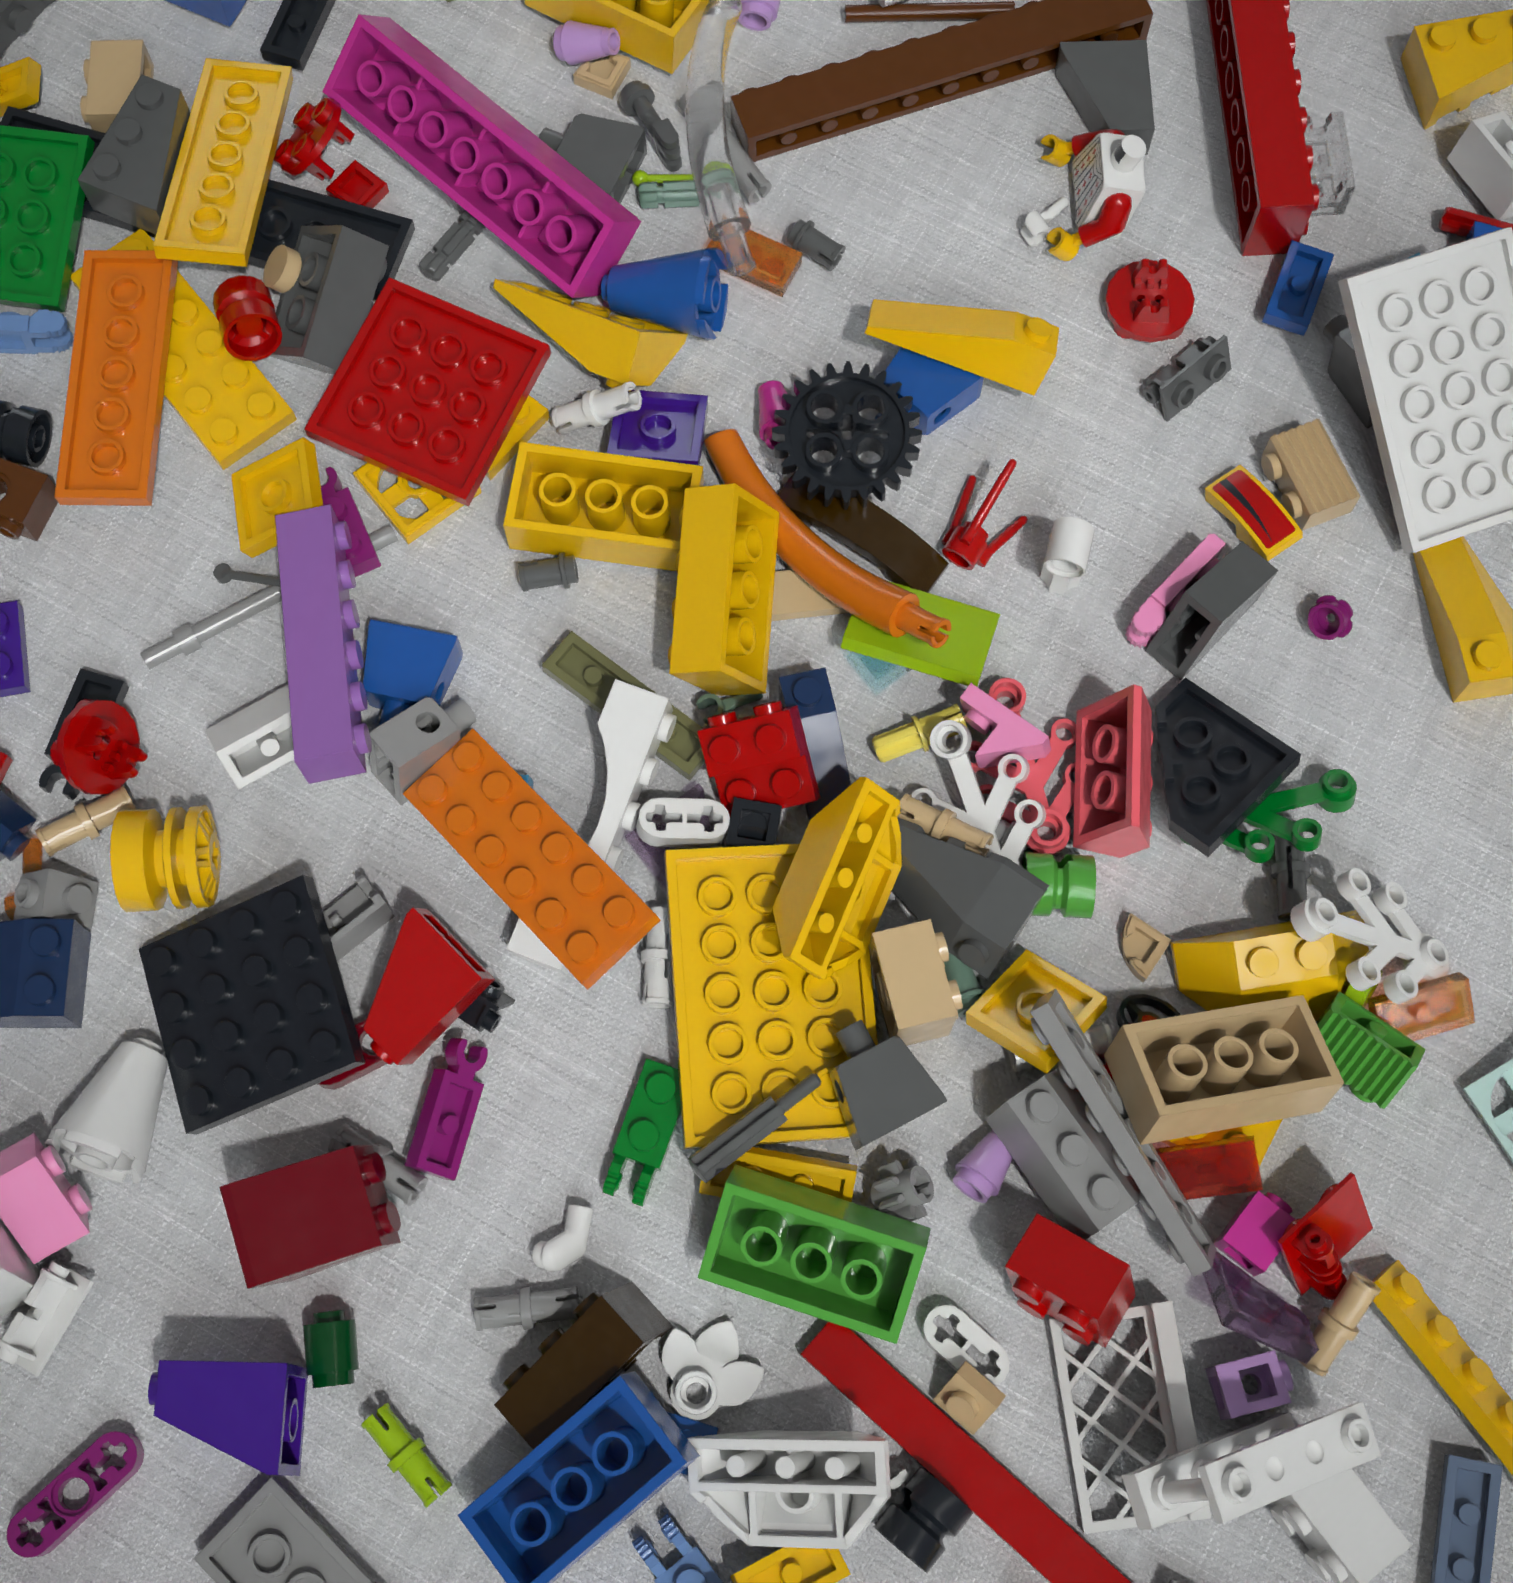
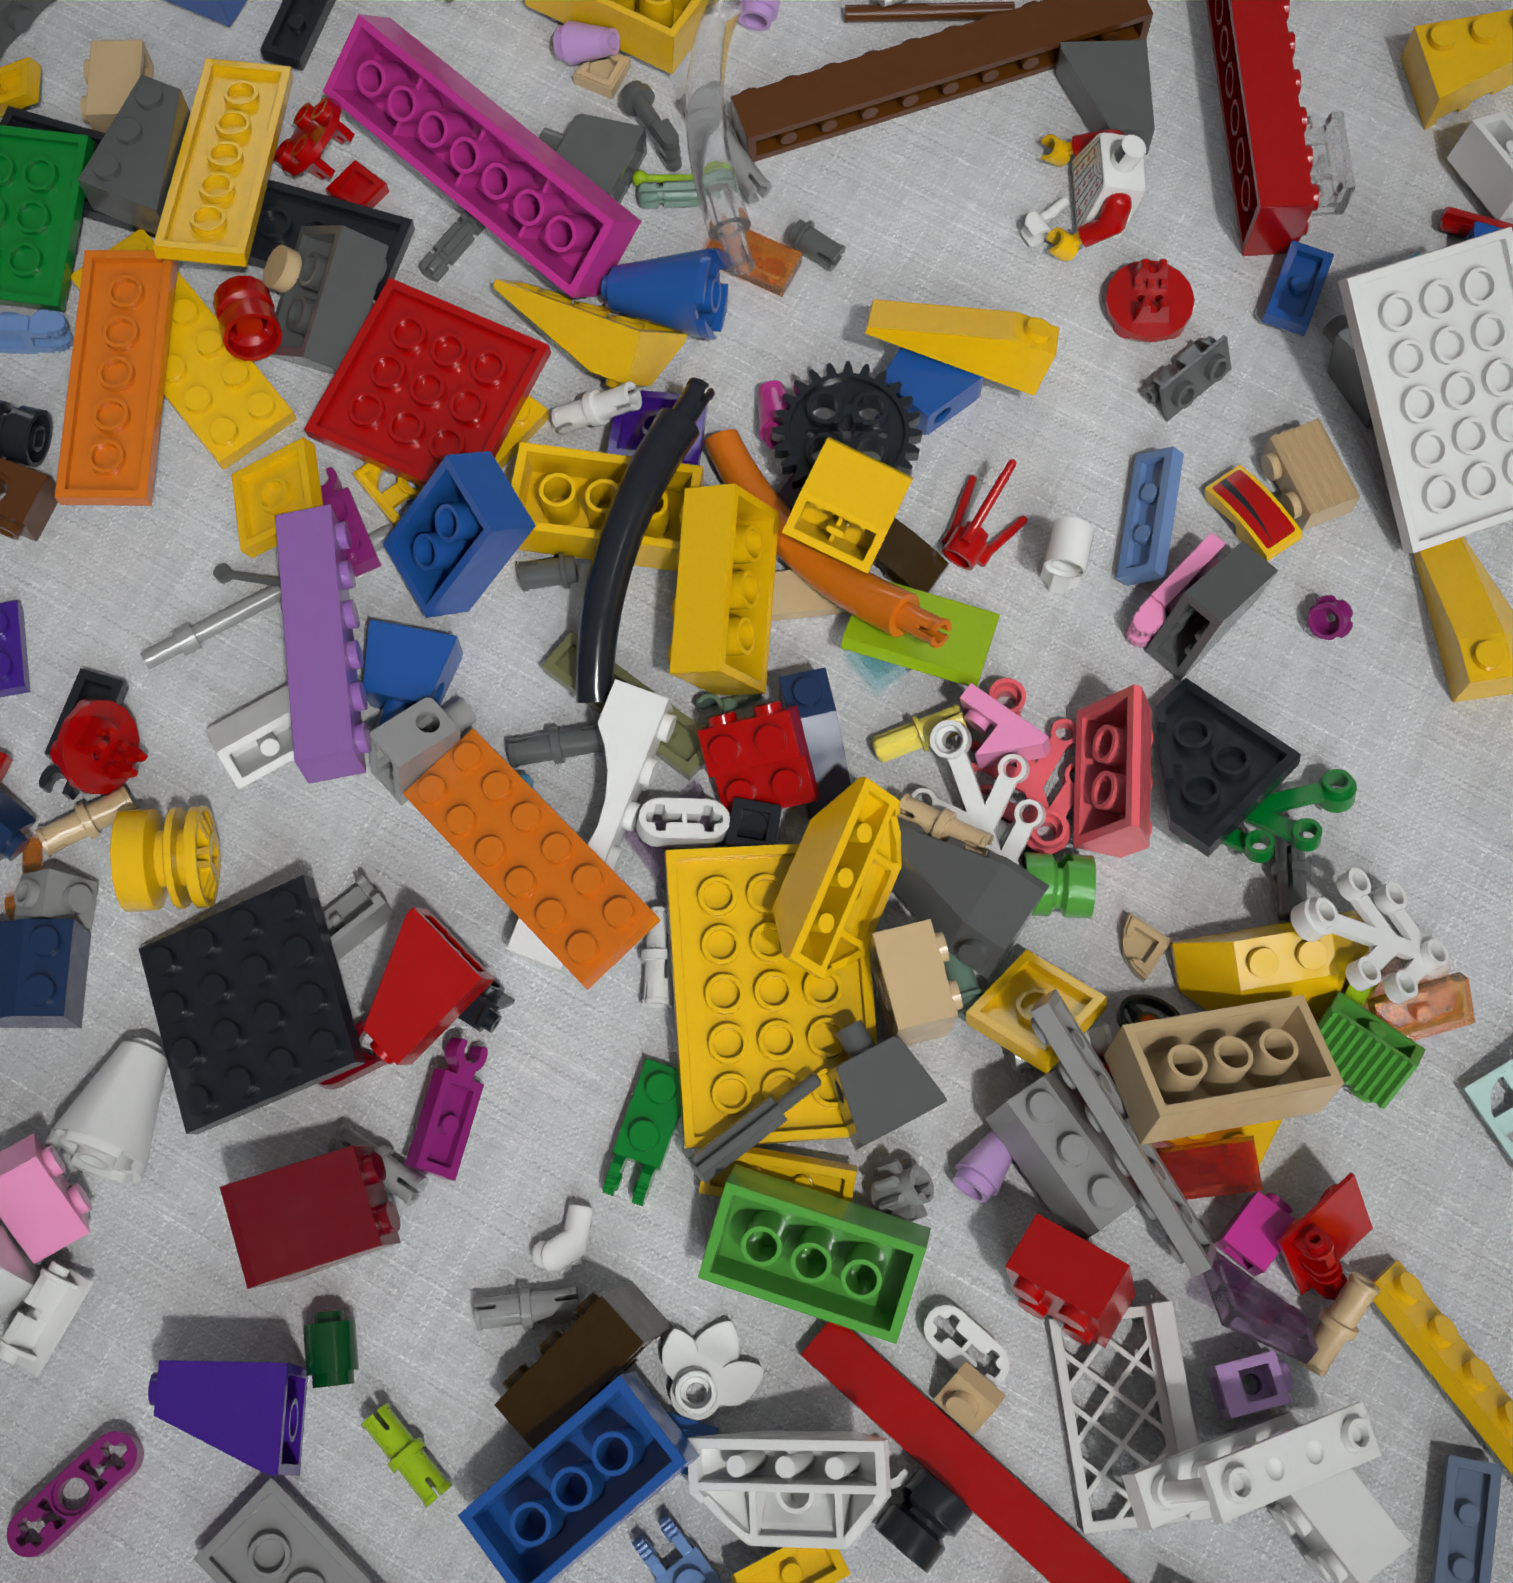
(458, 533): none -> blue brick
(555, 745): none -> dark grey pin
(622, 533): none -> black animal
(847, 505): none -> yellow slope
(1150, 516): none -> medium blue plate

